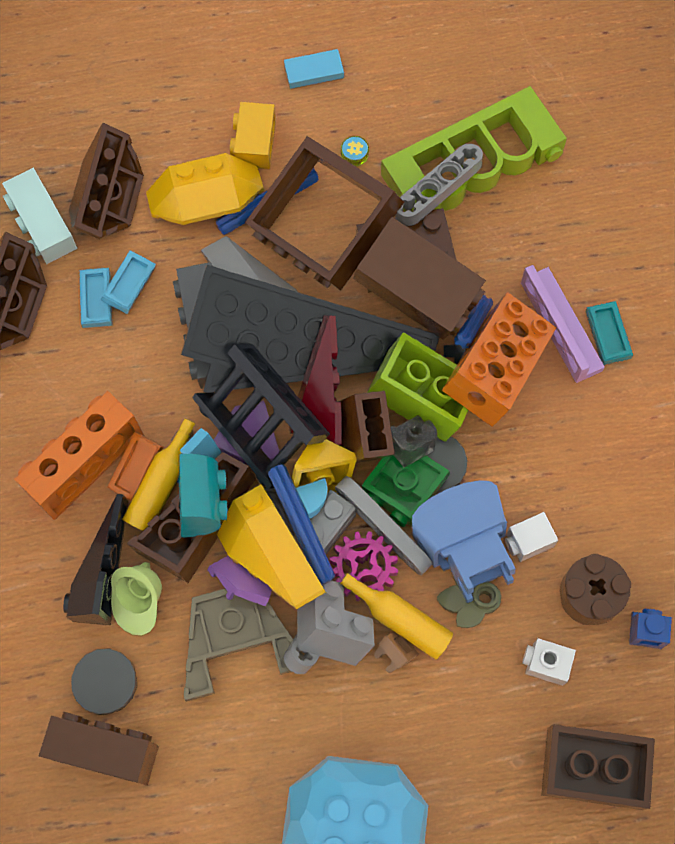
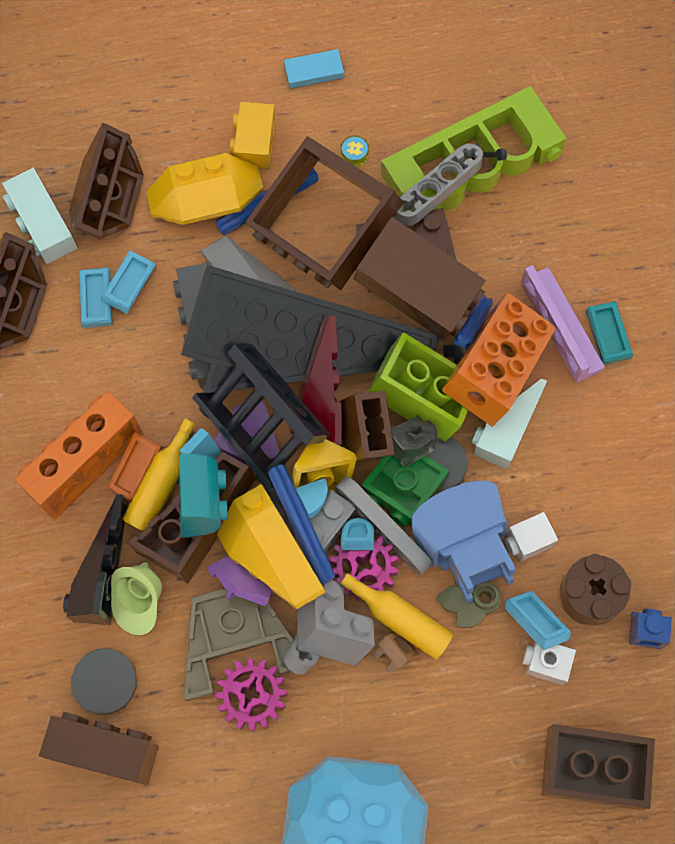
(236, 688): none -> dark pink gear
(357, 535): none -> medium azure tile
(500, 154): none -> black hinge
(501, 441): none -> light aqua slope
(537, 620): none -> medium azure tile

